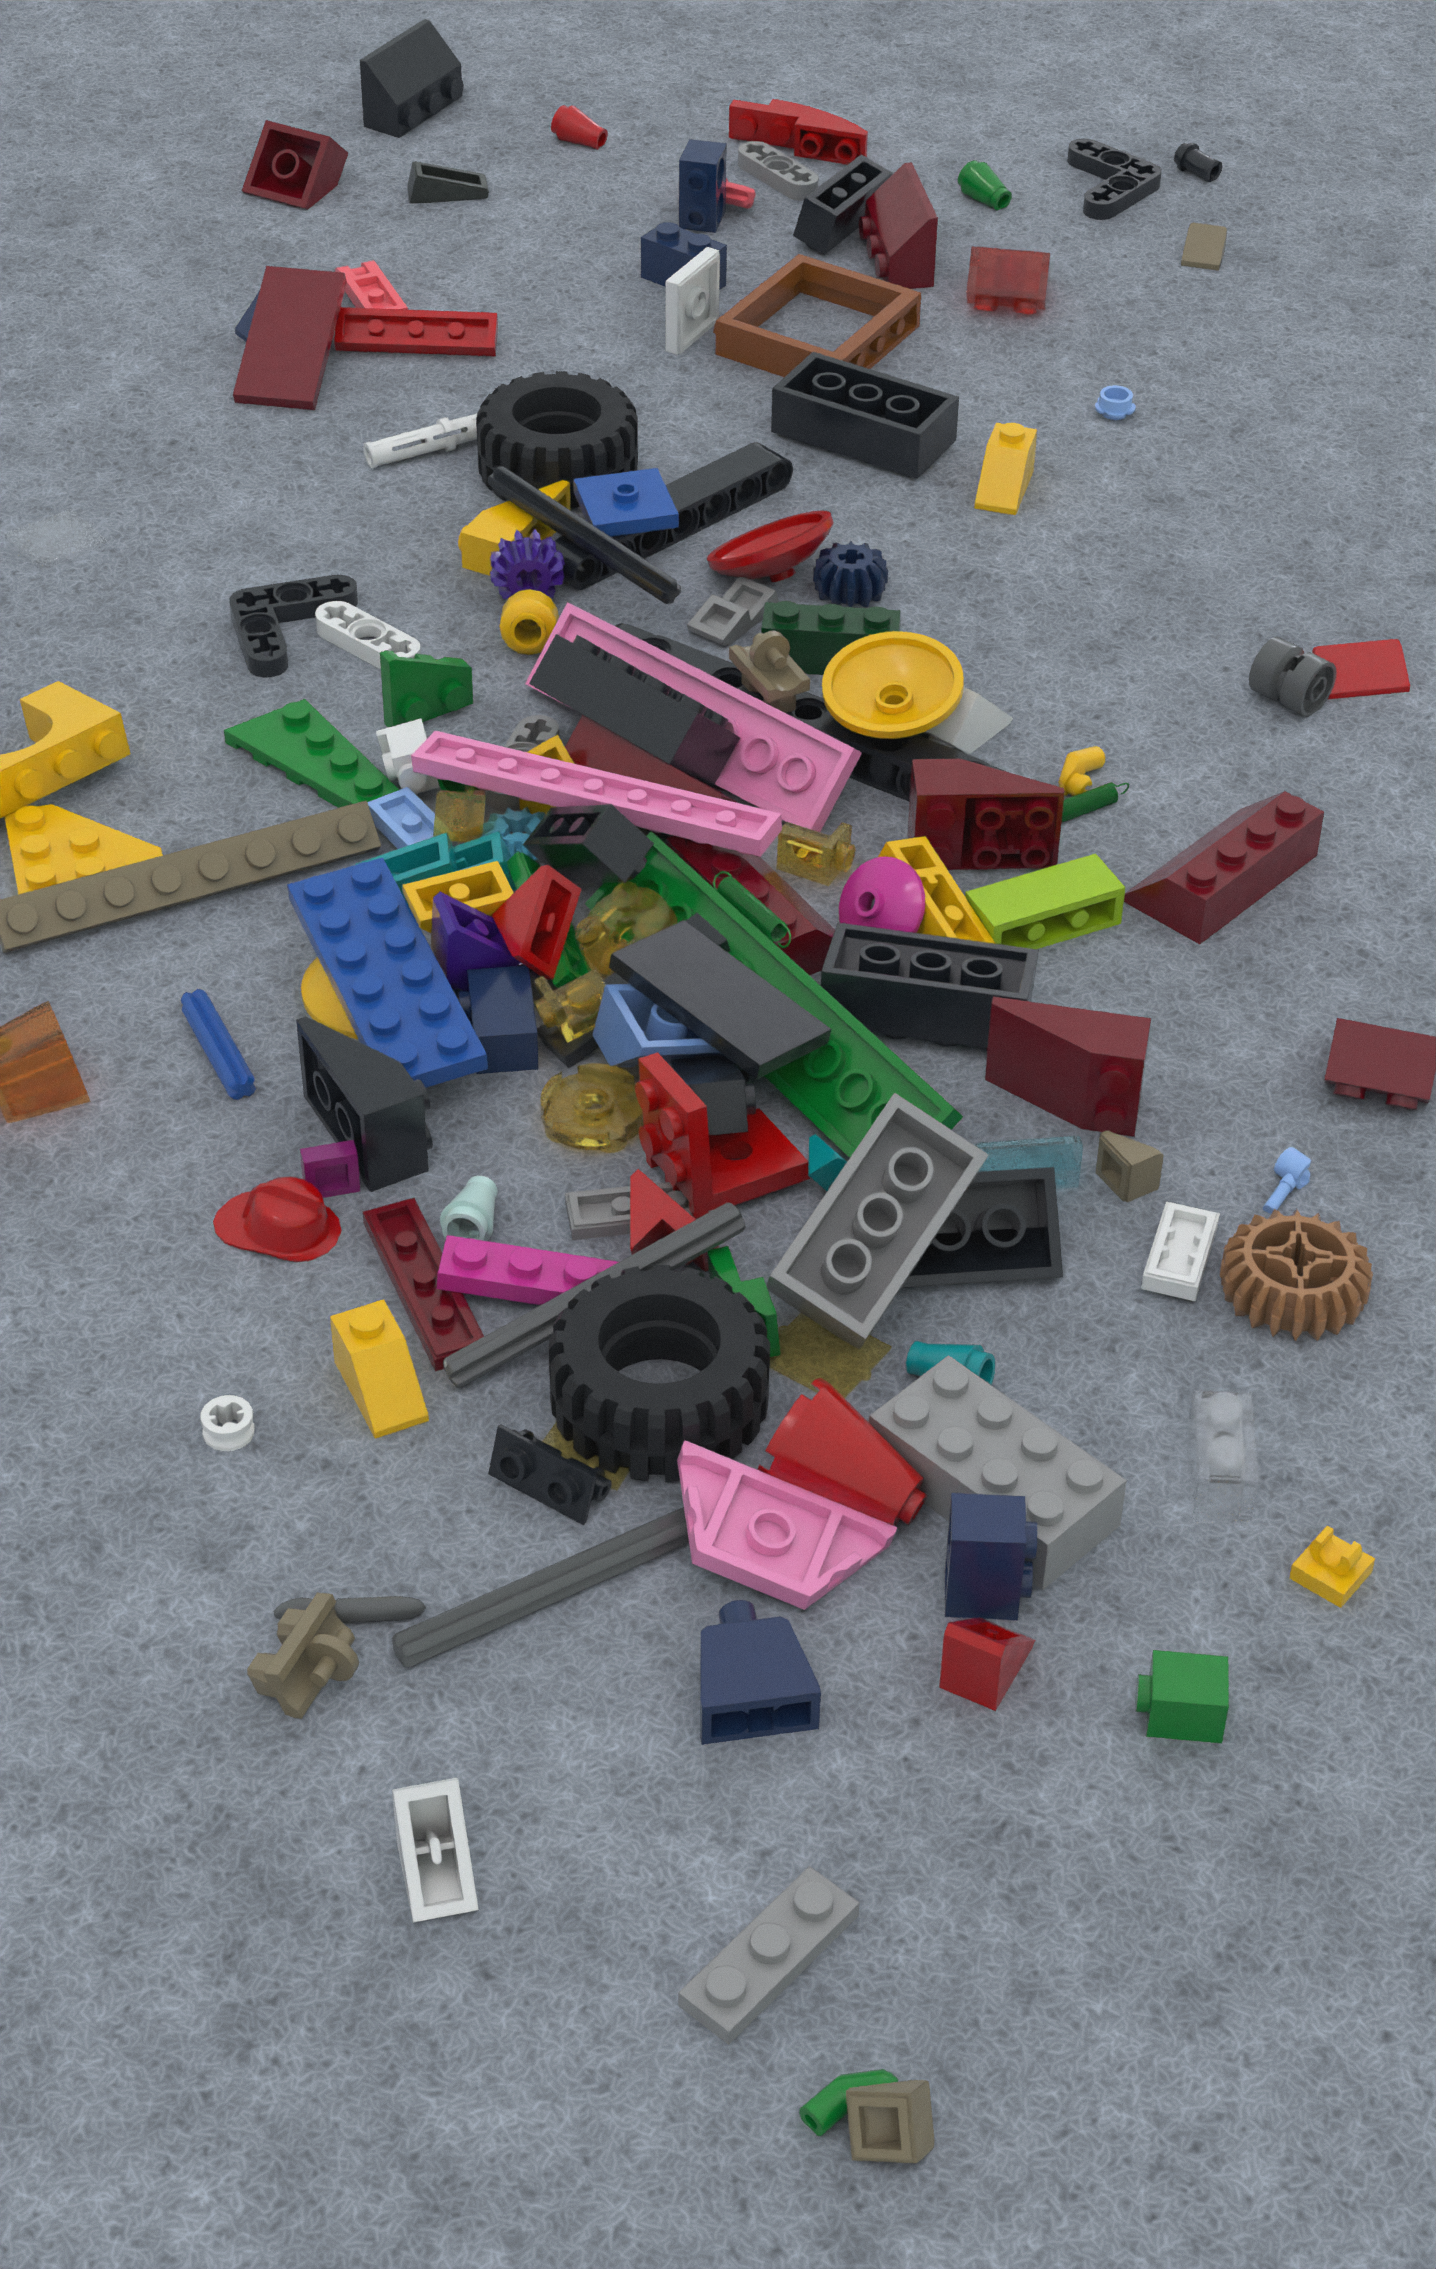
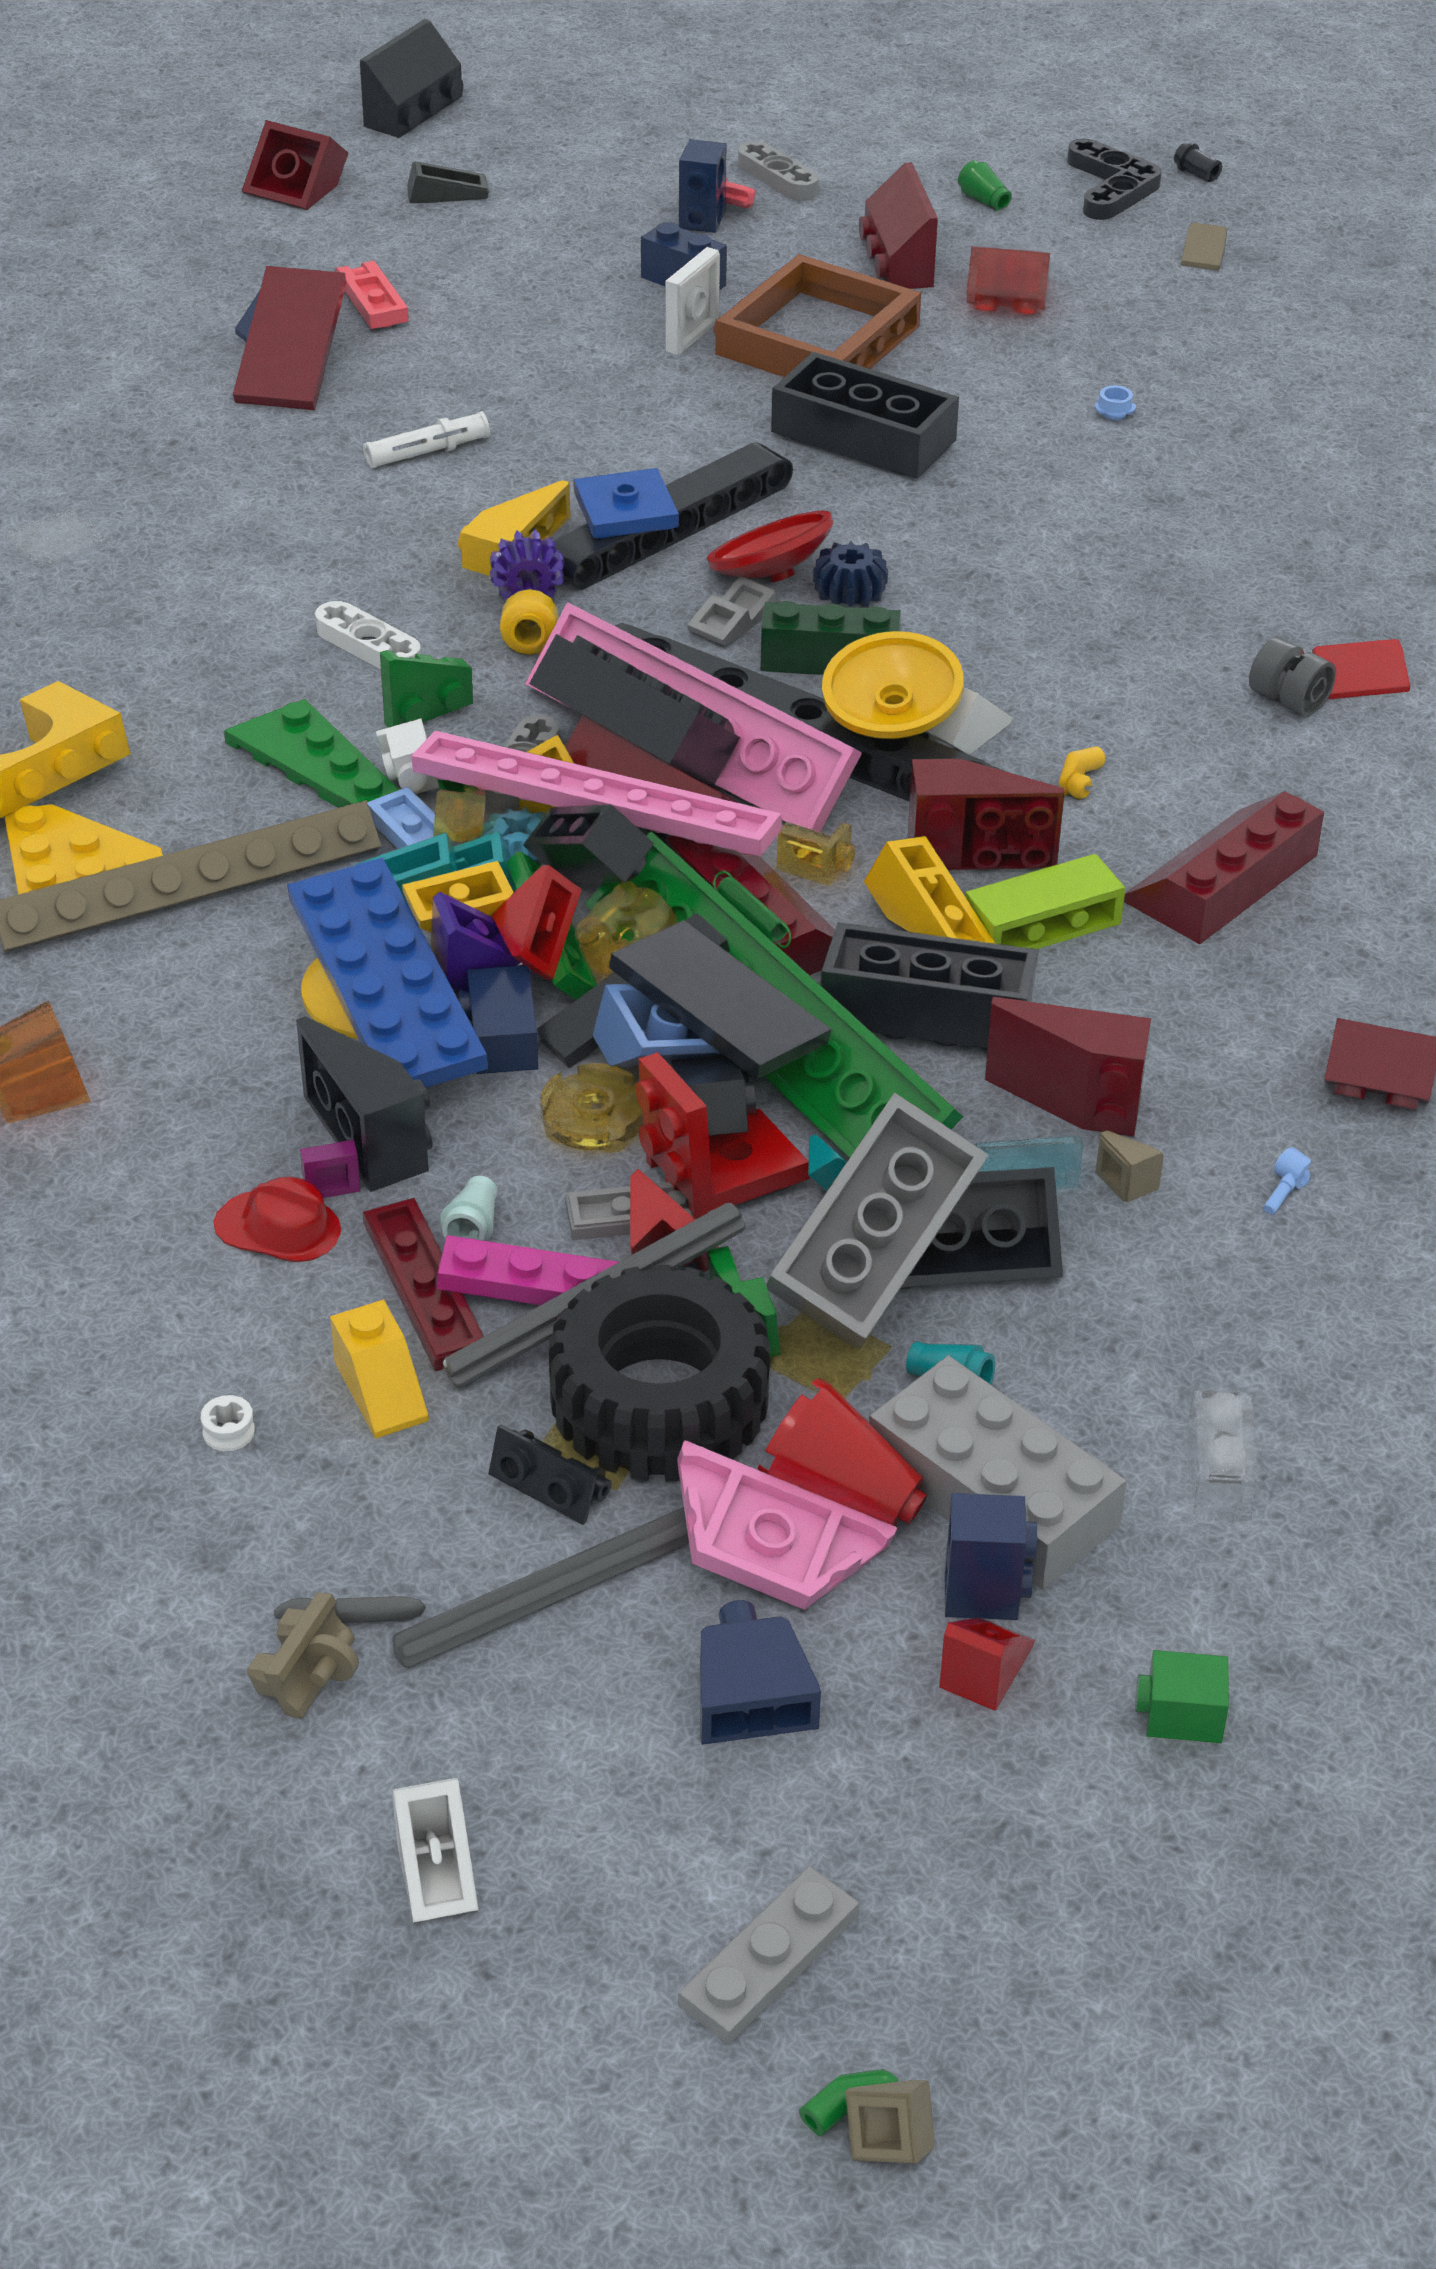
(218, 1044): blue axle -> none
(267, 606): black beam -> none
(416, 331): red plate -> none
(557, 430): black tyre -> none
(572, 1006): clear yellow bracket -> none
(576, 127): red cone -> none
(585, 535): black axle -> none
(770, 670): dark tan hips -> none
(800, 127): red slope -> none
(835, 206): black brick -> none
(896, 892): dark pink dish -> none
(1006, 468): yellow slope -> none
(1090, 800): green piece -> none
(1180, 1251): white plate -> none
(1296, 1274): medium nougat gear -> none
(1332, 1567): yellow tile -> none

